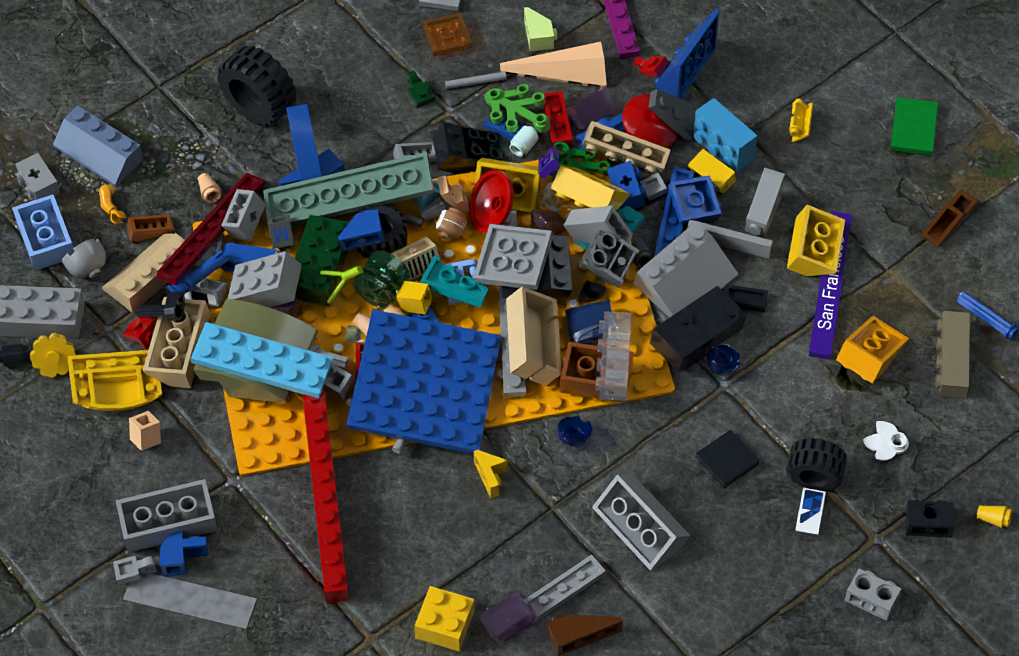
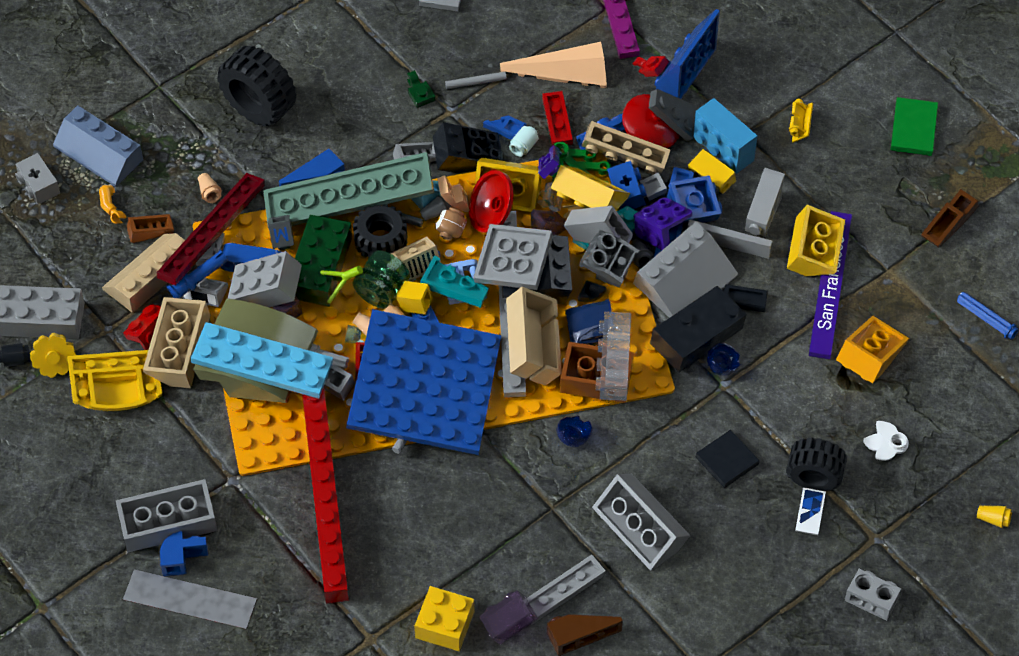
(43, 232): light blue brick -> none
(86, 260): light grey cylinder -> none
(130, 569): light grey plate -> none
(144, 430): light nougat brick -> none
(172, 309): black piece -> none
(243, 214): light grey brick -> none
(303, 142): blue slope -> none
(362, 231): blue slope -> none
(447, 34): clear orange plate -> none
(489, 470): yellow slope -> none
(497, 97): bright green plant -> none
(539, 31): yellowish green slope -> none
(591, 108): clear purple brick -> none
(654, 221): none -> dark purple bracket
(919, 525): black brick -> none
(954, 354): dark tan brick -> none

